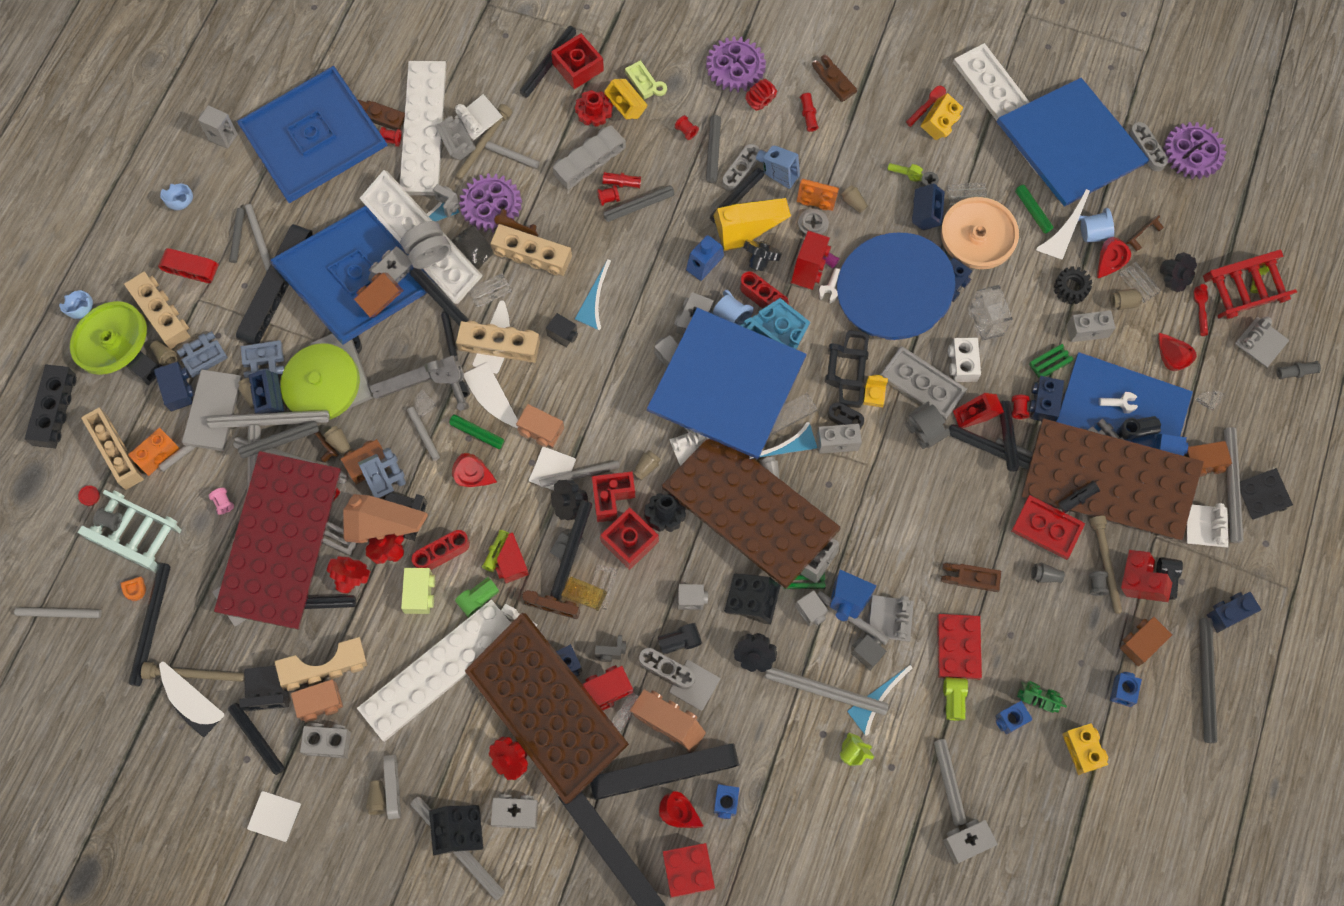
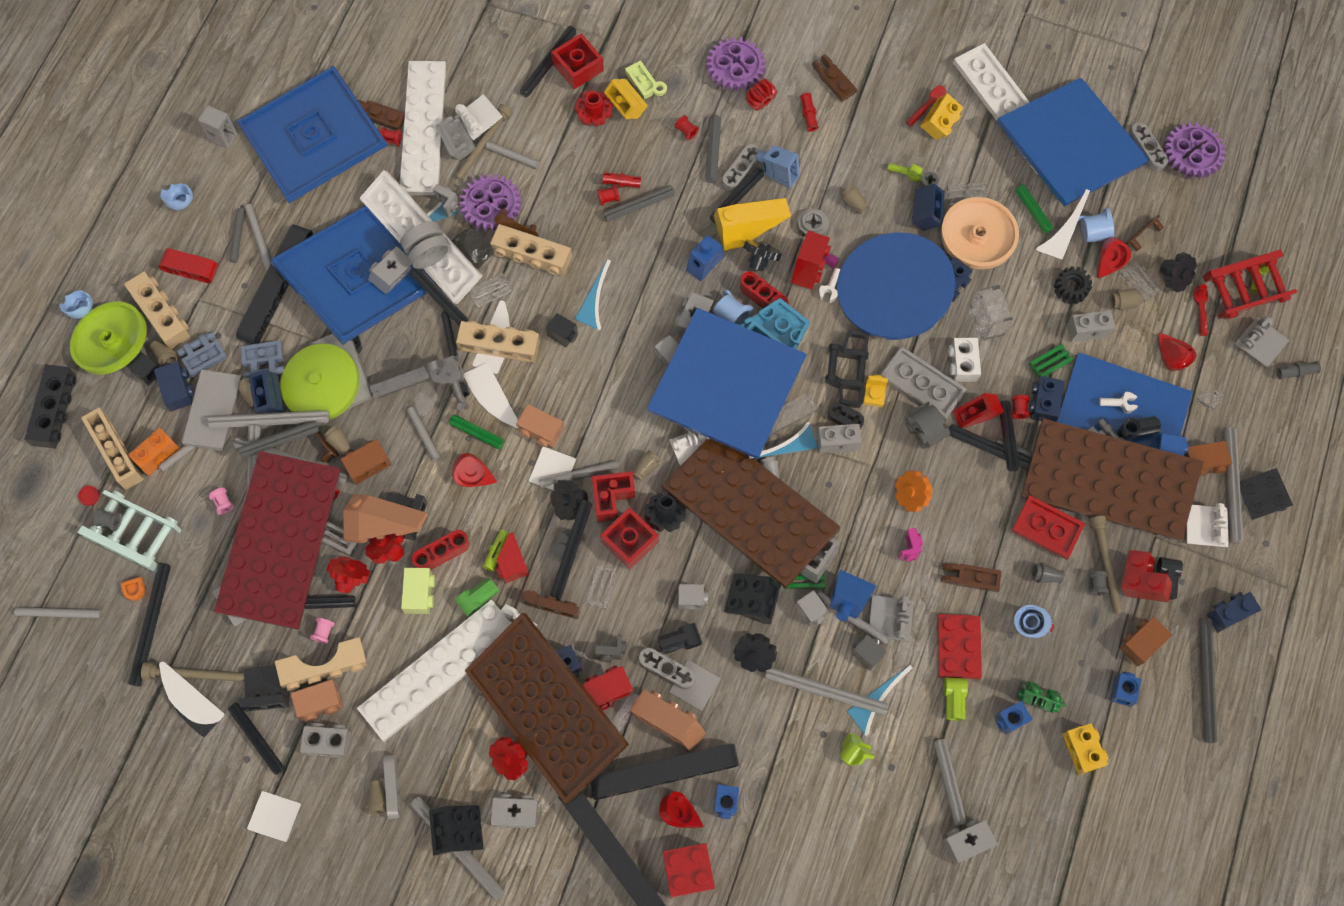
(322, 630): none -> bright pink bush
(376, 476): sand blue plate -> none
(378, 294): dark orange brick -> none
(584, 593): clear yellow plate -> none
(589, 157): light grey brick -> none
(817, 194): orange bracket -> none
(913, 491): none -> orange plant
(914, 544): none -> dark pink bracket
(1033, 621): none -> light blue hat
(1079, 496): black pin -> none

